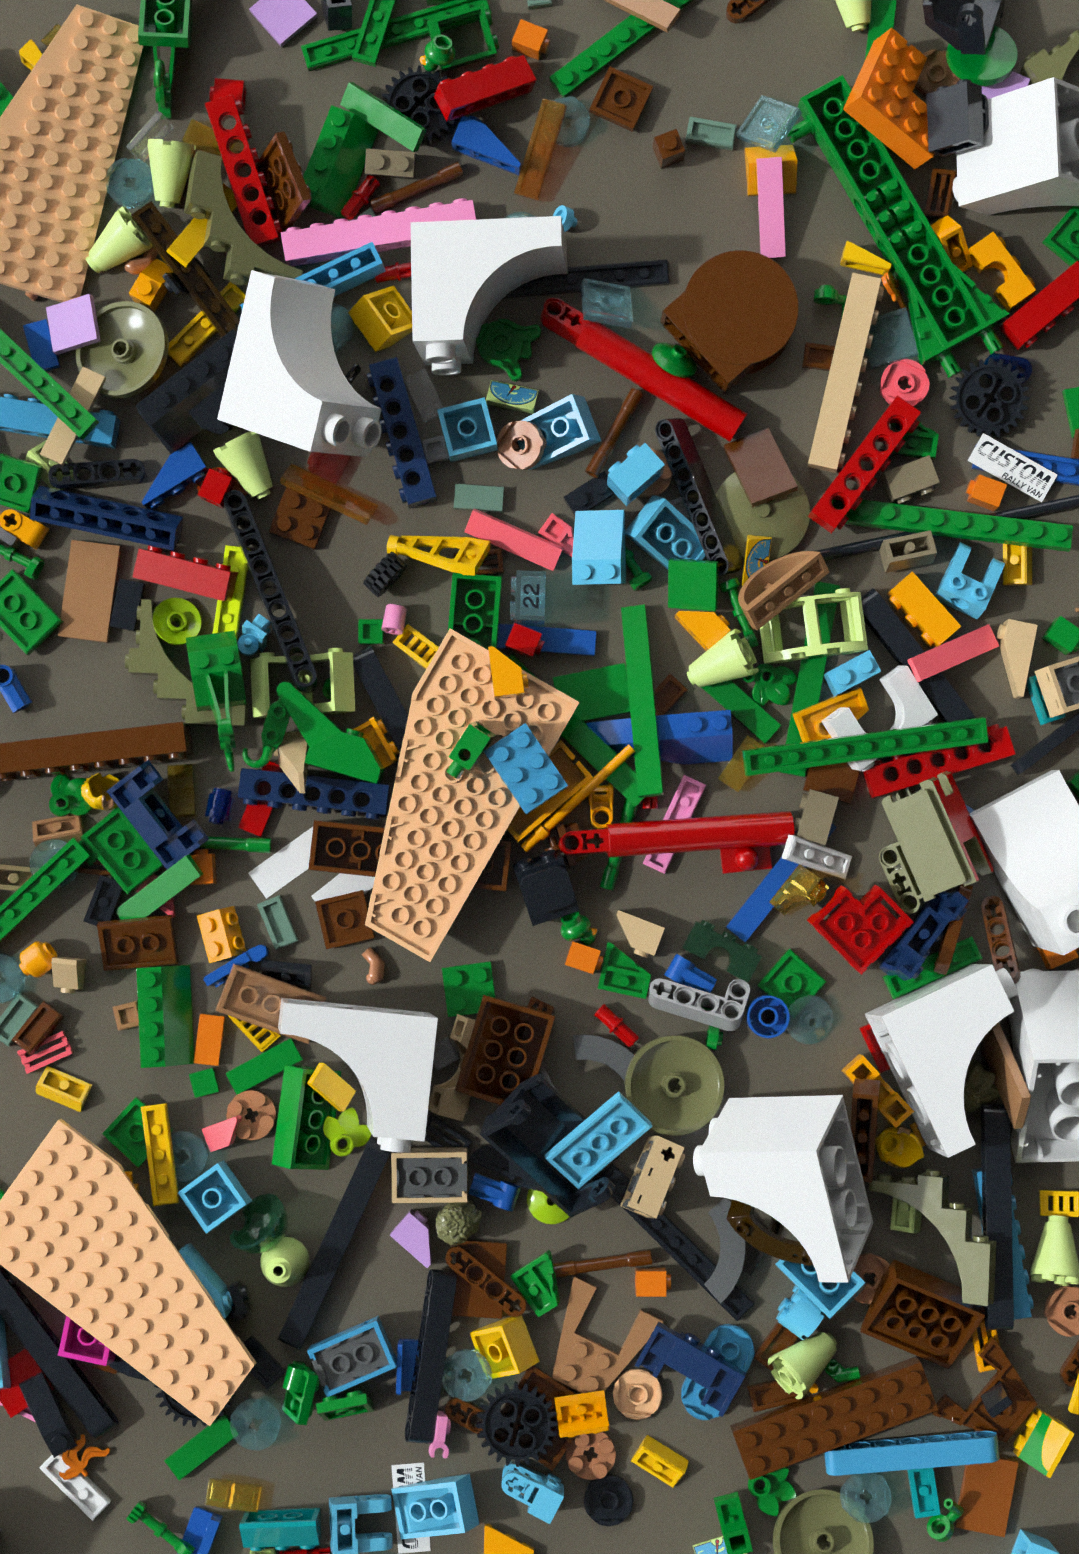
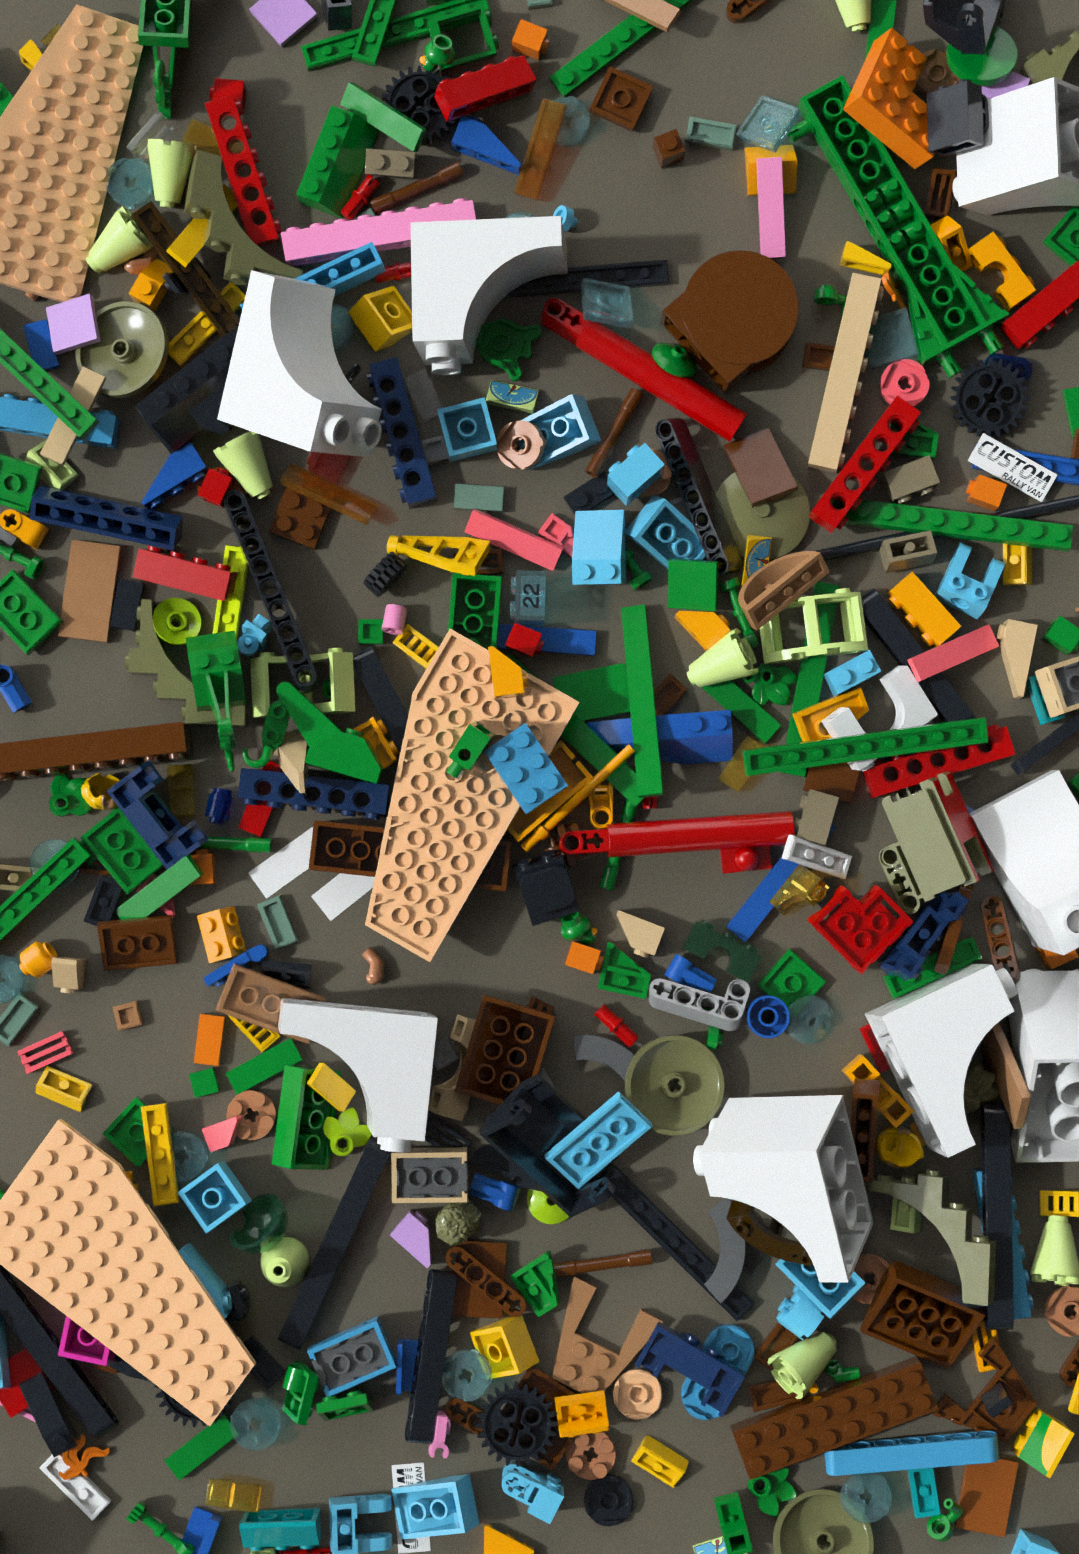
(37, 1028): reddish brown tile -> none
(58, 828): medium nougat slope -> none
(96, 469): black beam -> none
(165, 1016): green slope -> none
(284, 180): reddish brown plate -> none
(344, 919): reddish brown plate -> none
(466, 986): green plate -> none
(652, 1282): orange brick -> none
(653, 1177): tan piece -> none
(681, 807): bright pink tile -> none

